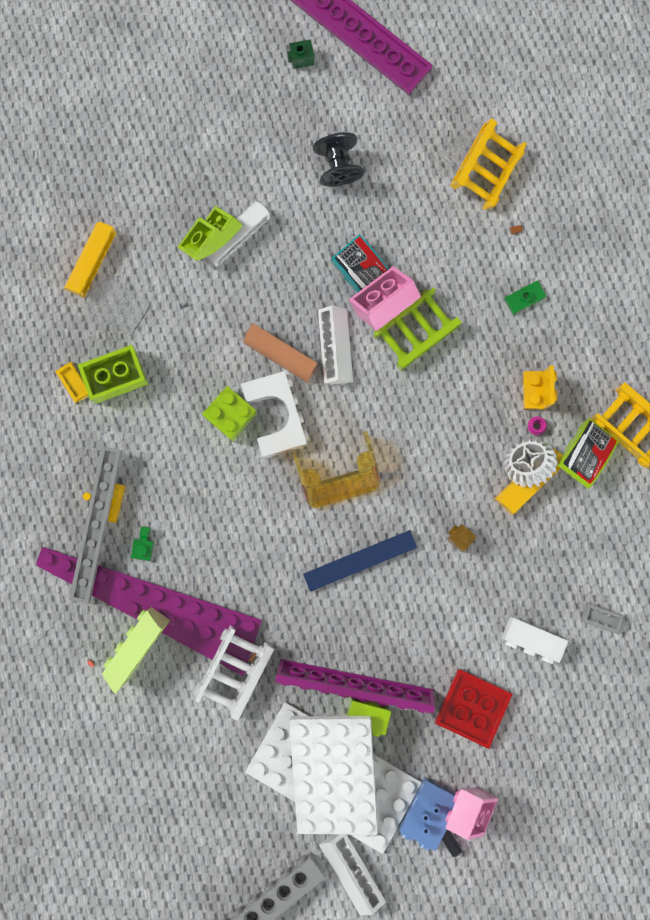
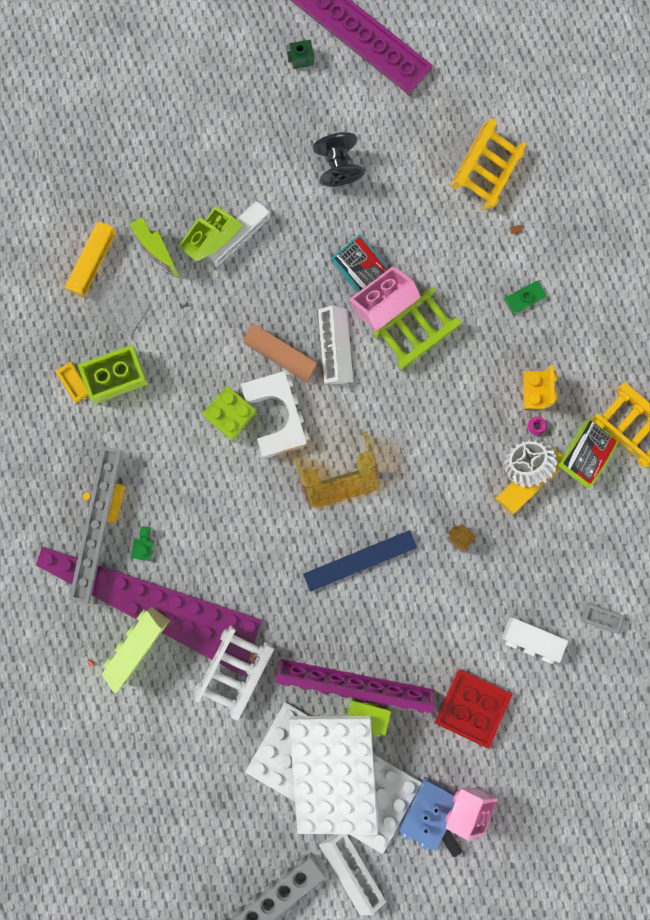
(153, 246): none -> lime slope

